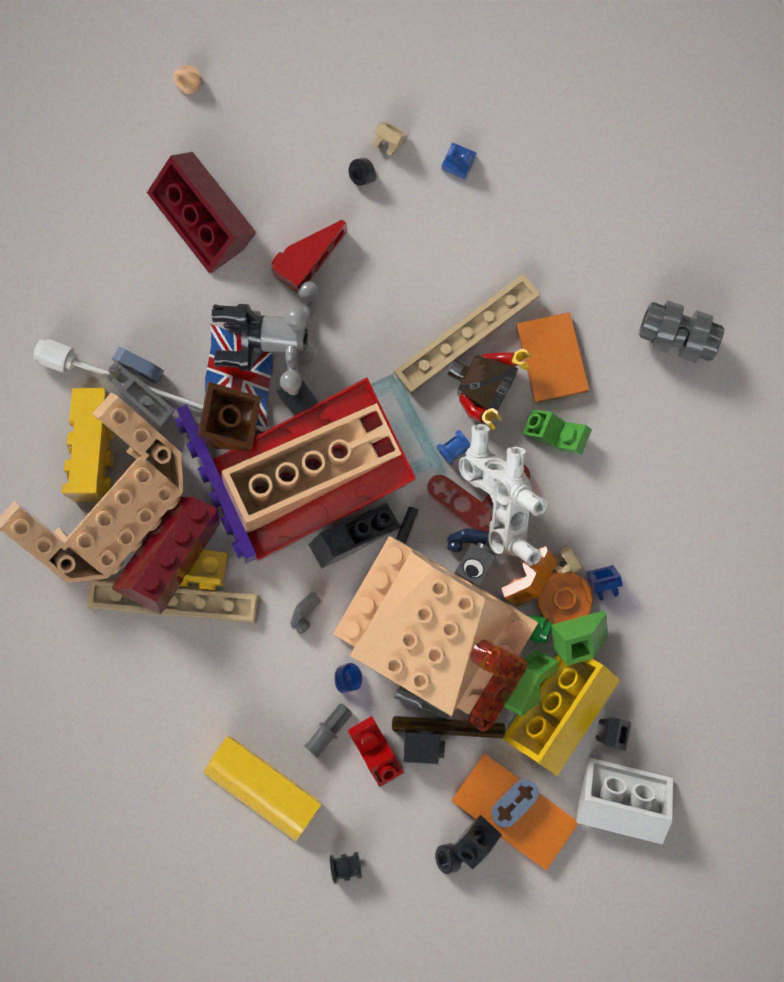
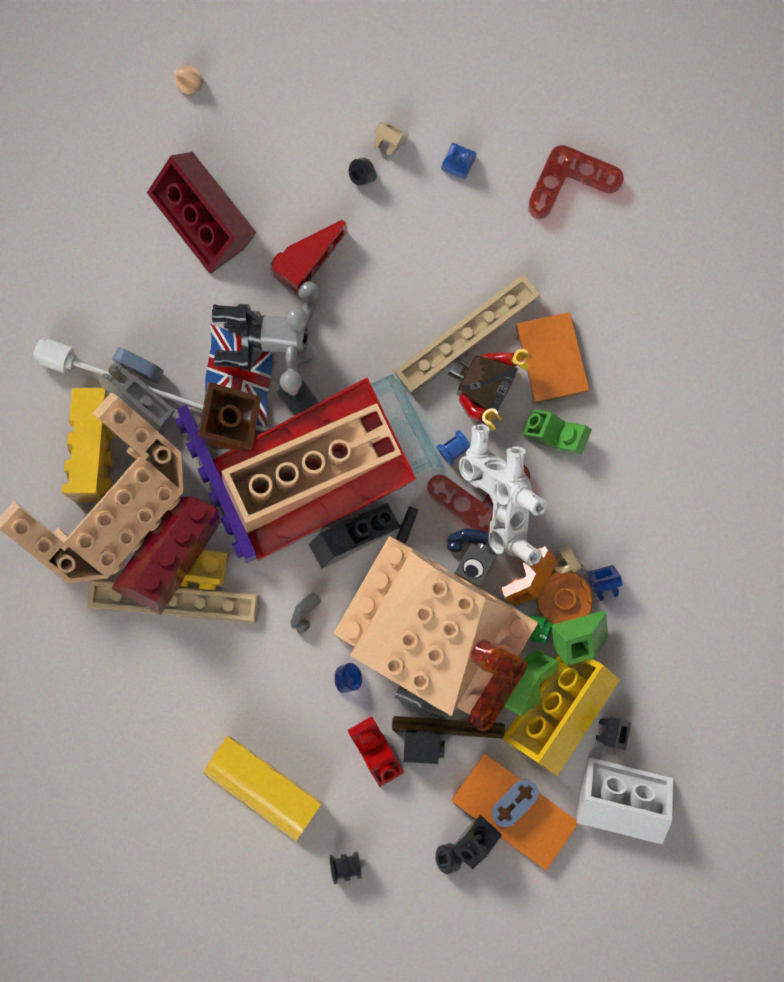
(328, 729): dark grey axle -> none
(563, 170): none -> clear red beam
(699, 339): dark grey piece -> none

